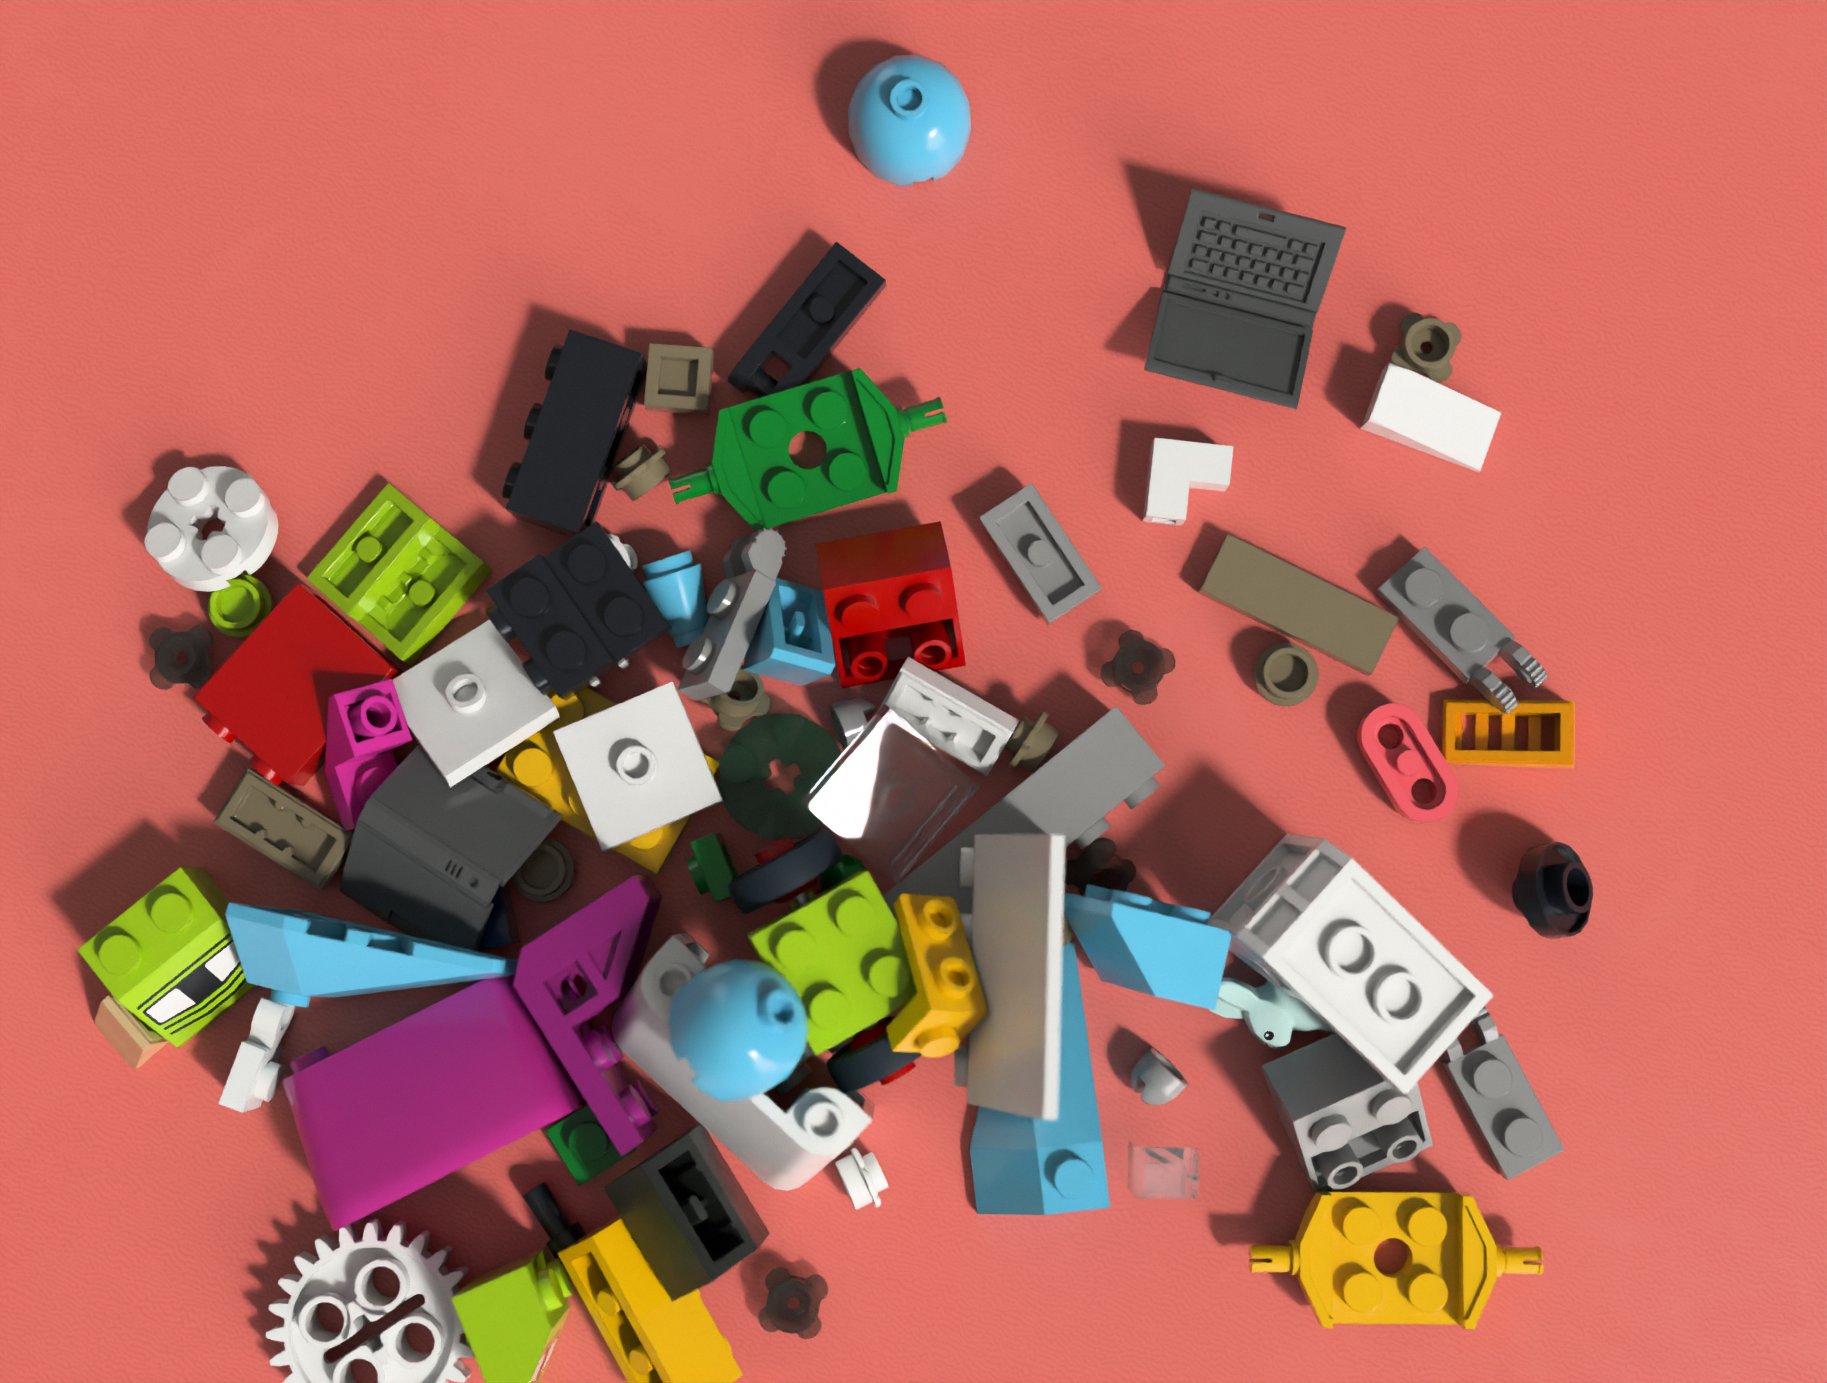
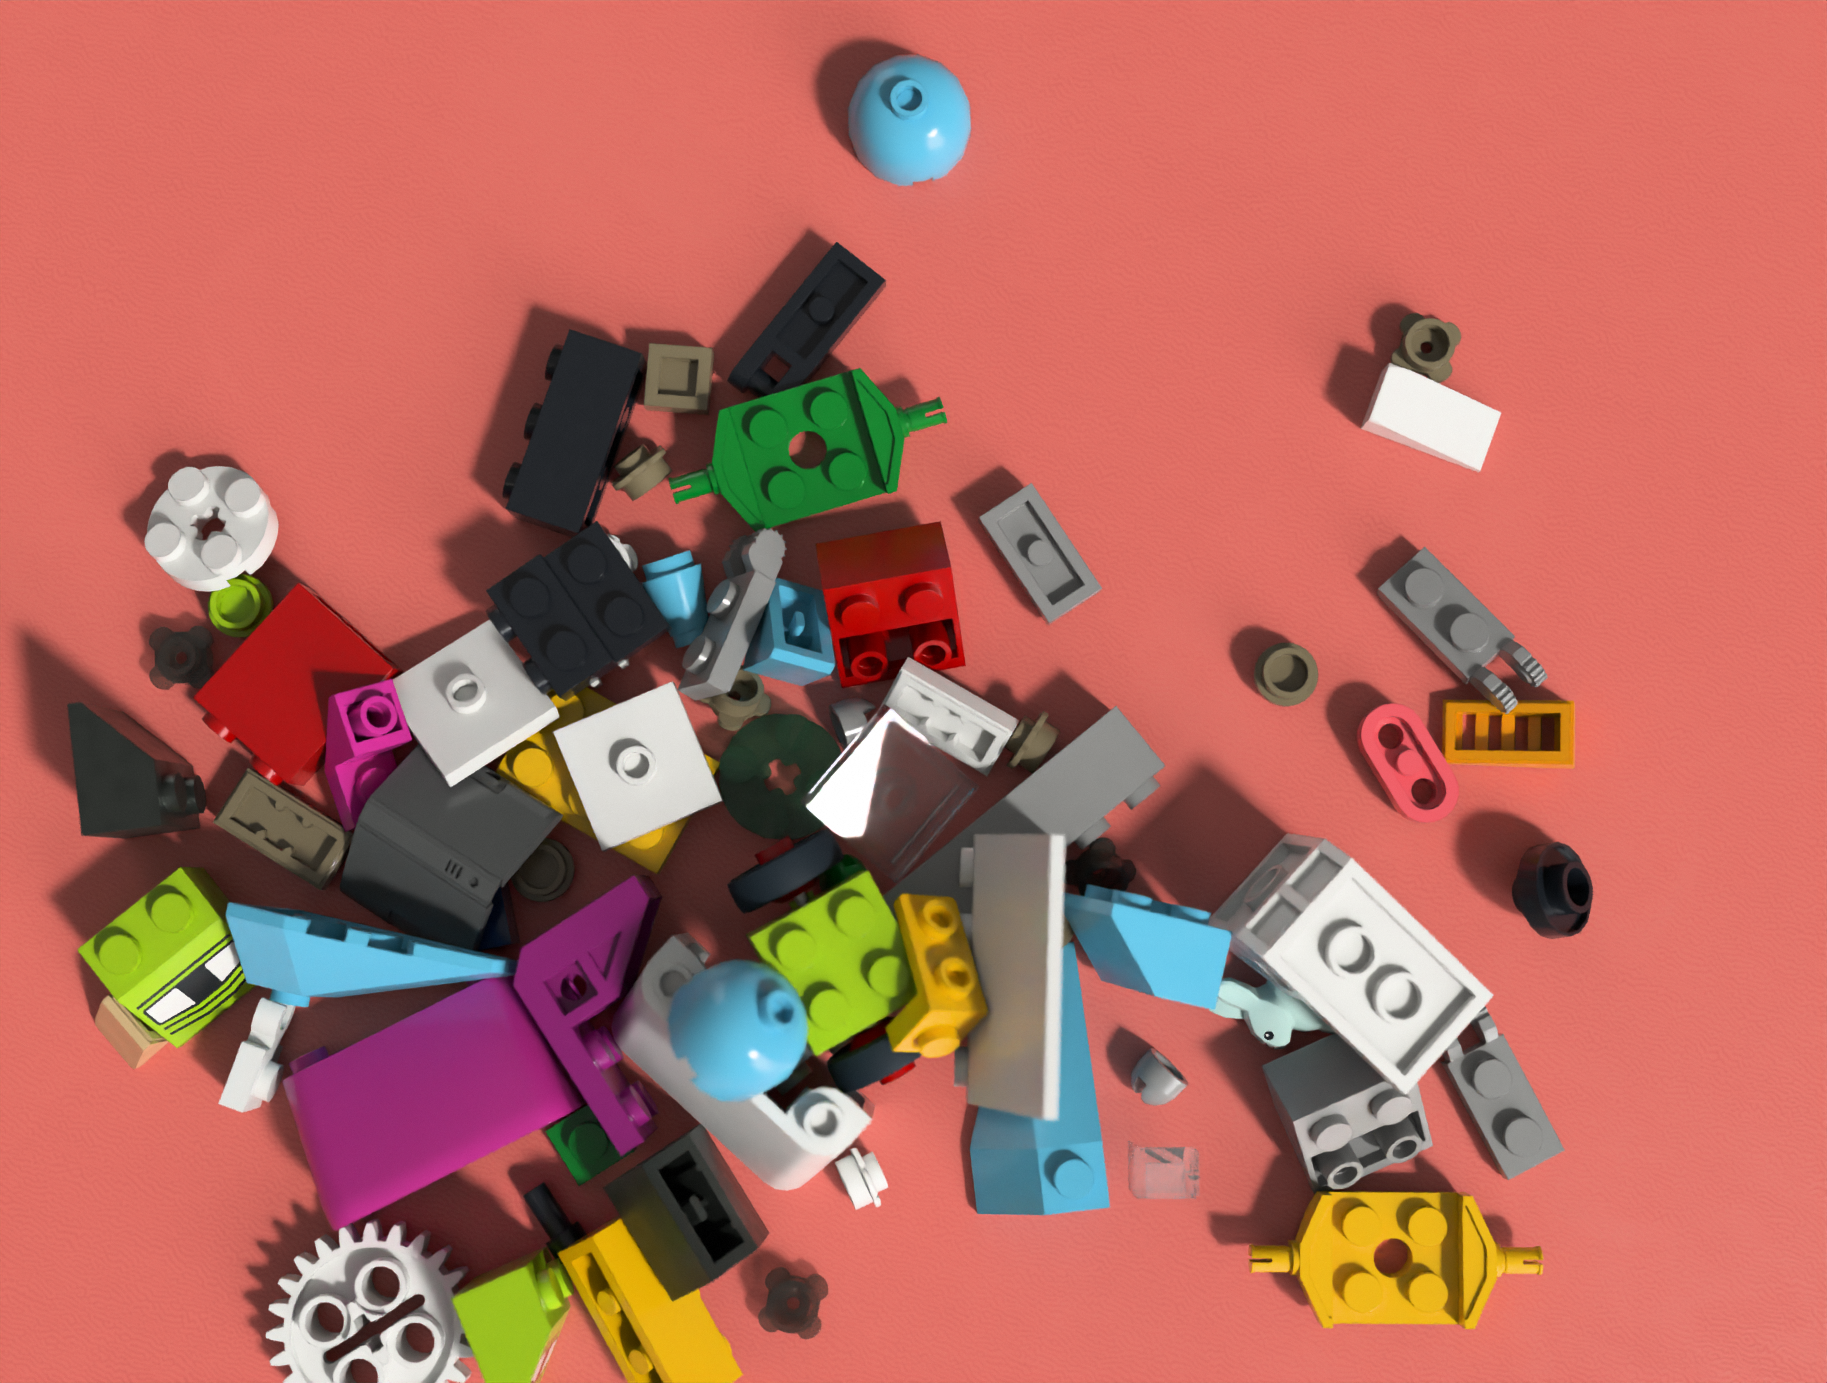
(129, 778): none -> pearl dark grey slope
(399, 574): lime slope -> none
(712, 866): green plate -> none
(1155, 662): clear smoke plate -> none
(1175, 469): white piece -> none
(1242, 298): dark grey piece -> none
(1298, 605): dark tan tile -> none

